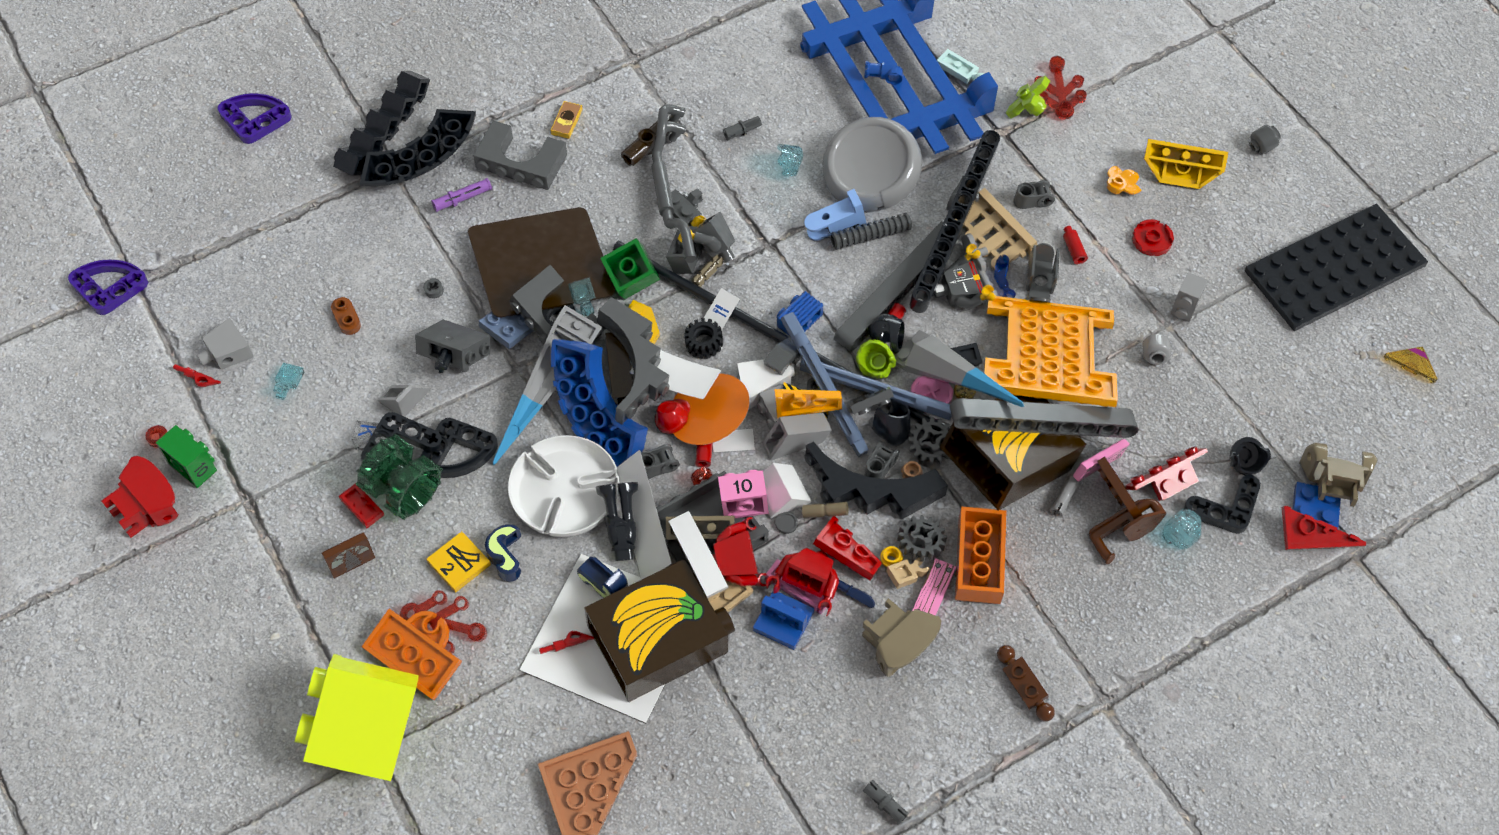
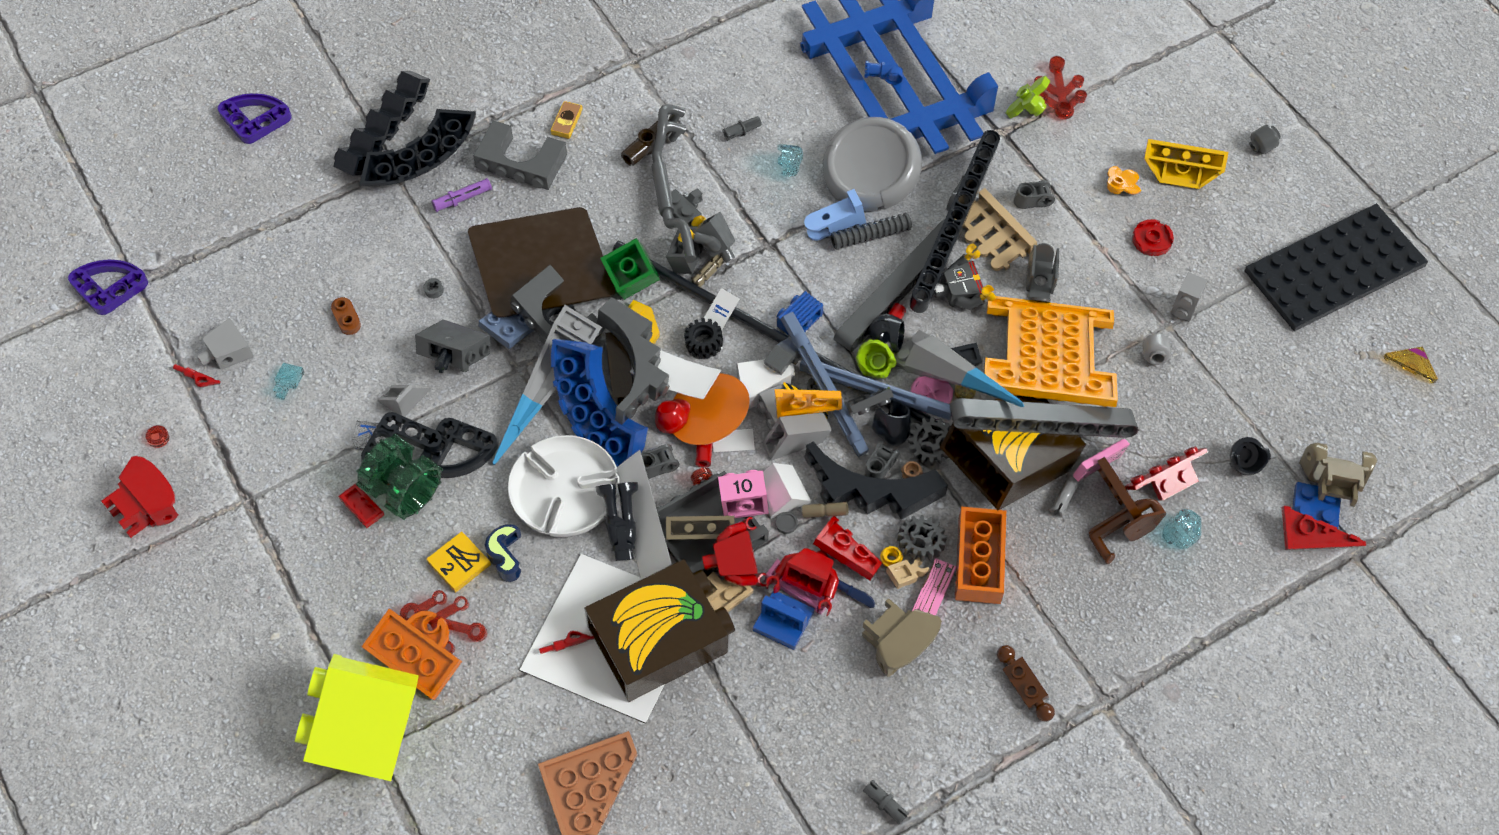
(187, 455): green brick -> none
(348, 555): reddish brown tile -> none
(582, 293): clear light blue plate -> none
(601, 577): dark blue animal -> none
(698, 554): white slope -> none
(958, 66): light aqua plate -> none
(979, 262): light grey piece -> none
(1000, 273): clear blue arm -> none
(1074, 245): red cylinder -> none
(1234, 512): black beam -> none

